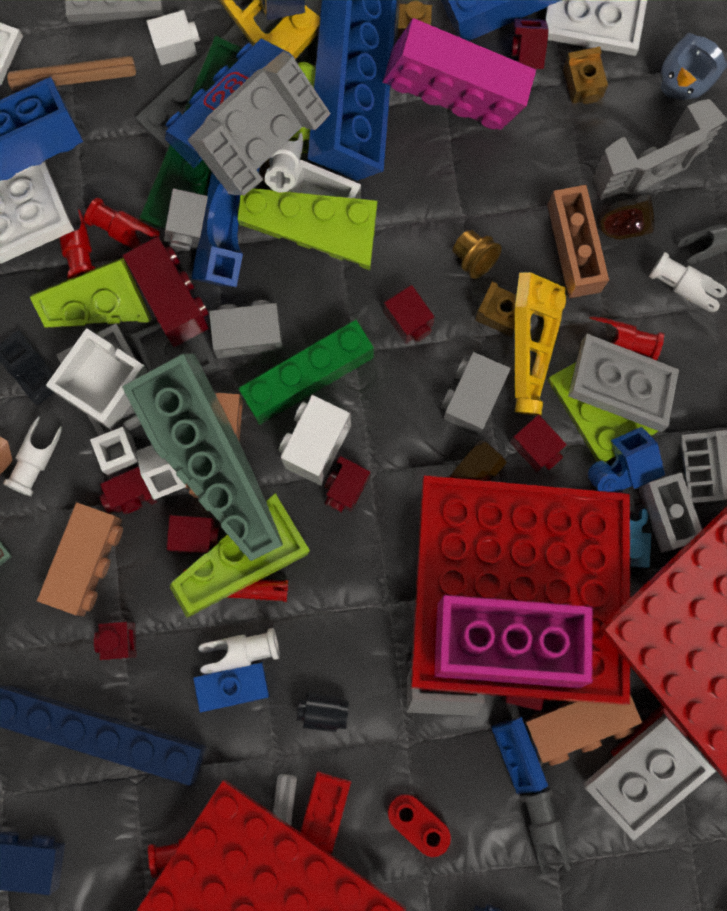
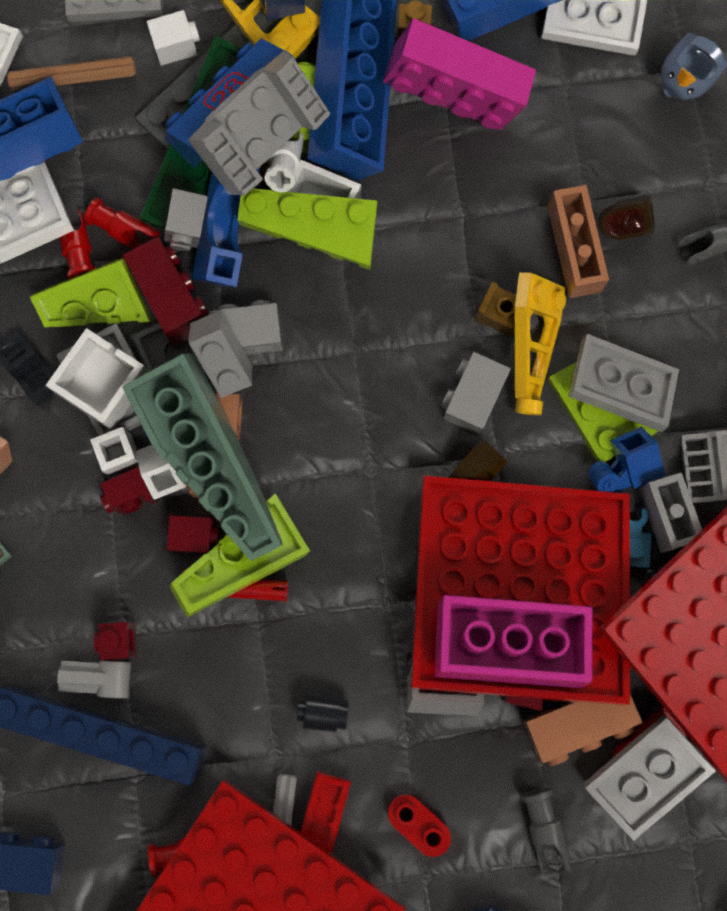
(30, 462): white piece -> none
(81, 560): nougat brick -> none
(104, 678): none -> light grey piece
(220, 354): none -> light grey brick
(231, 687): blue plate -> none
(241, 650): white piece -> none
(307, 372): green brick -> none
(315, 440): white piece -> none
(345, 485): dark red brick -> none
(409, 315): dark red brick -> none
(476, 253): pearl gold piece -> none
(519, 756): blue plate -> none
(531, 43): dark red brick -> none
(539, 444): dark red brick -> none
(578, 68): pearl gold brick -> none
(625, 174): light grey plate -> none
(635, 340): red piece -> none
(688, 282): white piece -> none

